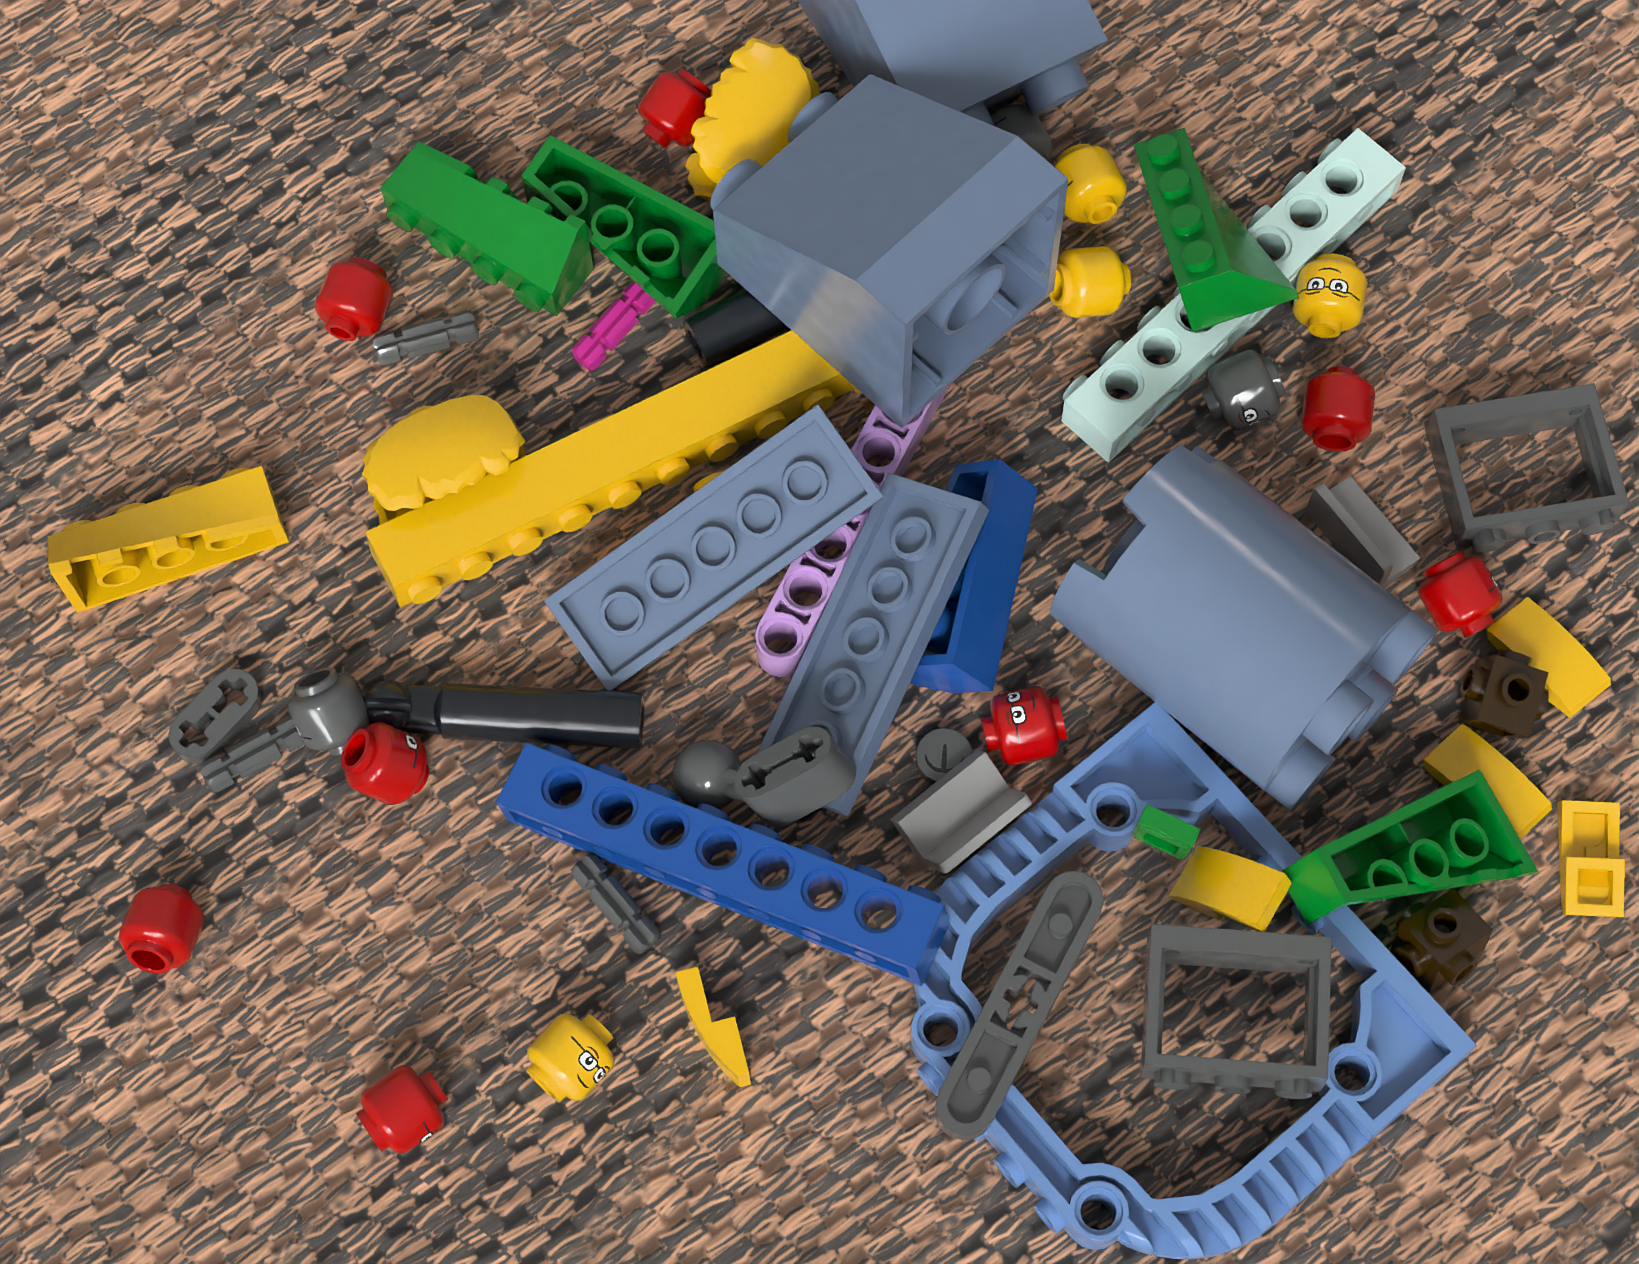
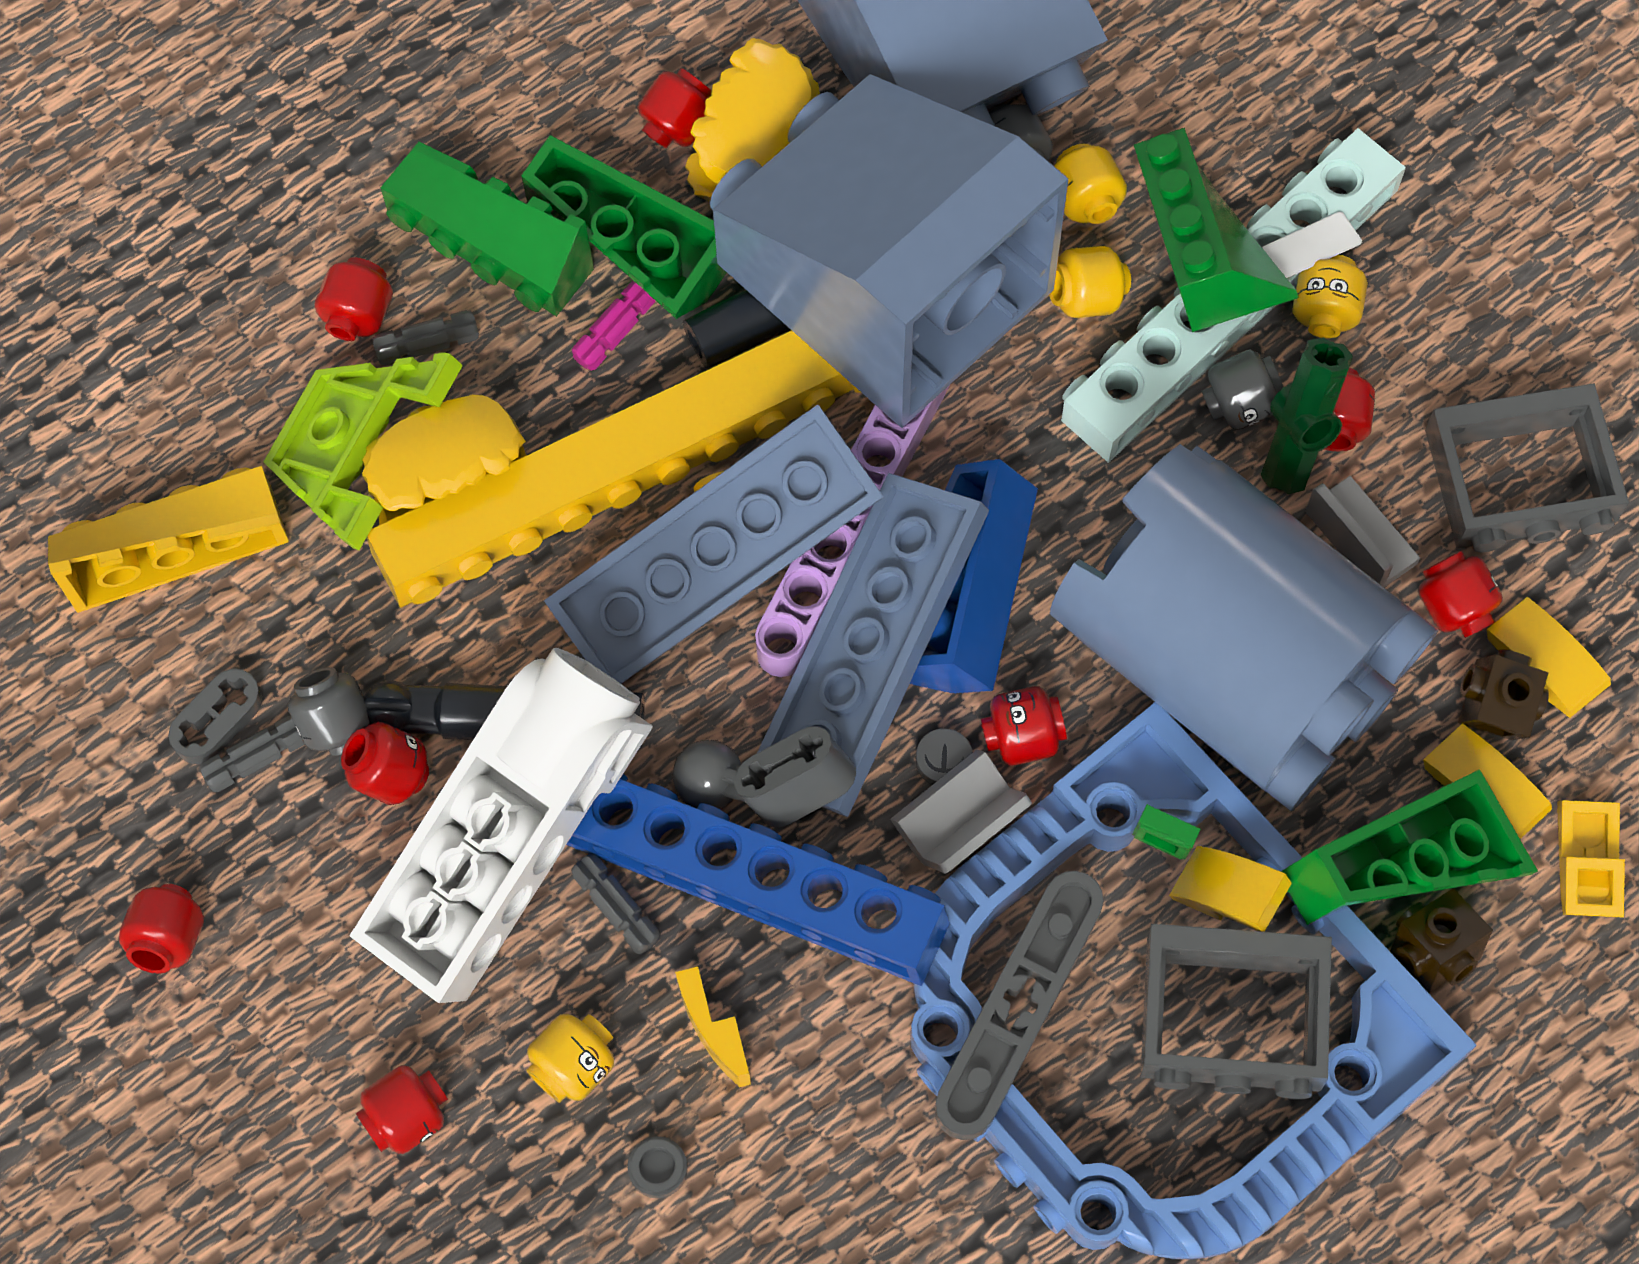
(336, 421): none -> lime wing
(501, 823): none -> white brick
(657, 1167): none -> dark grey tile
(1306, 415): none -> dark green piece
(1314, 242): none -> white sticker

